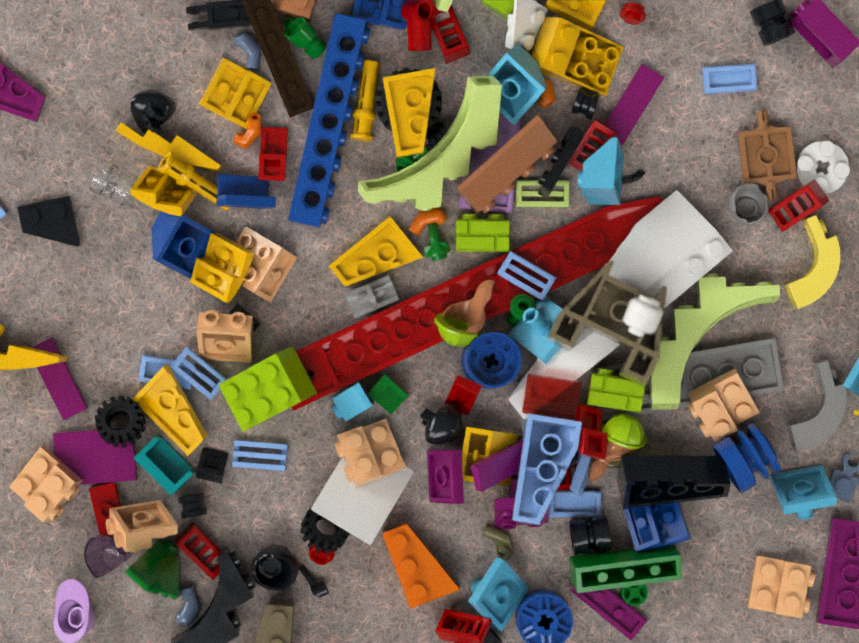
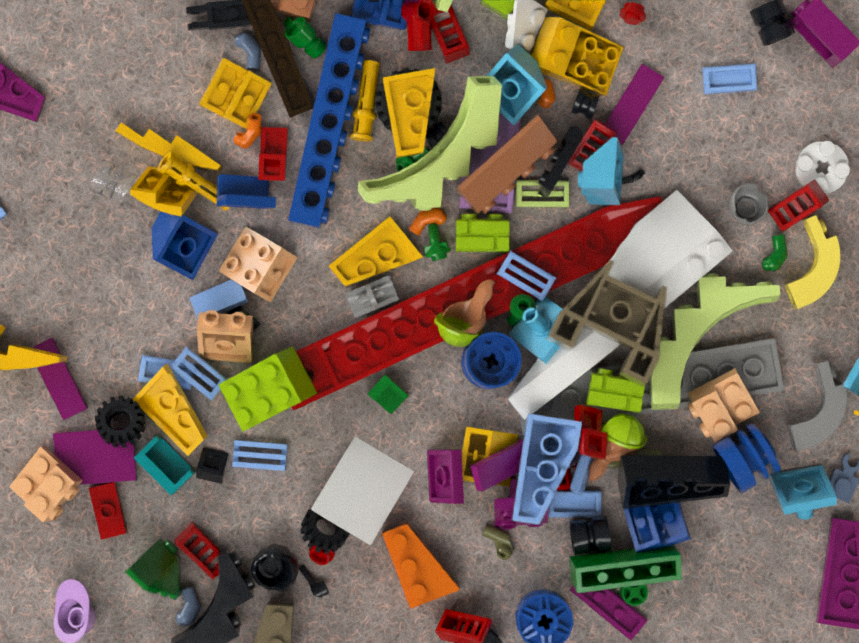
(50, 220): black wing -> none
(103, 555): clear purple helmet -> none
(138, 524): light nougat plate -> none
(151, 110): black piece -> none
(192, 505): black wheel -> none
(219, 298): none -> light blue tile
(222, 267): yellow slope -> none
(351, 402): medium azure slope -> none
(369, 453): light nougat plate -> none
(443, 425): black piece -> none
(463, 393): red plate -> none
(498, 593): medium azure tile -> none
(551, 397): clear red plate -> none
(643, 315): white head -> none
(767, 155): medium nougat plate -> none
(778, 256): none -> green arm
(780, 586): light nougat plate -> none

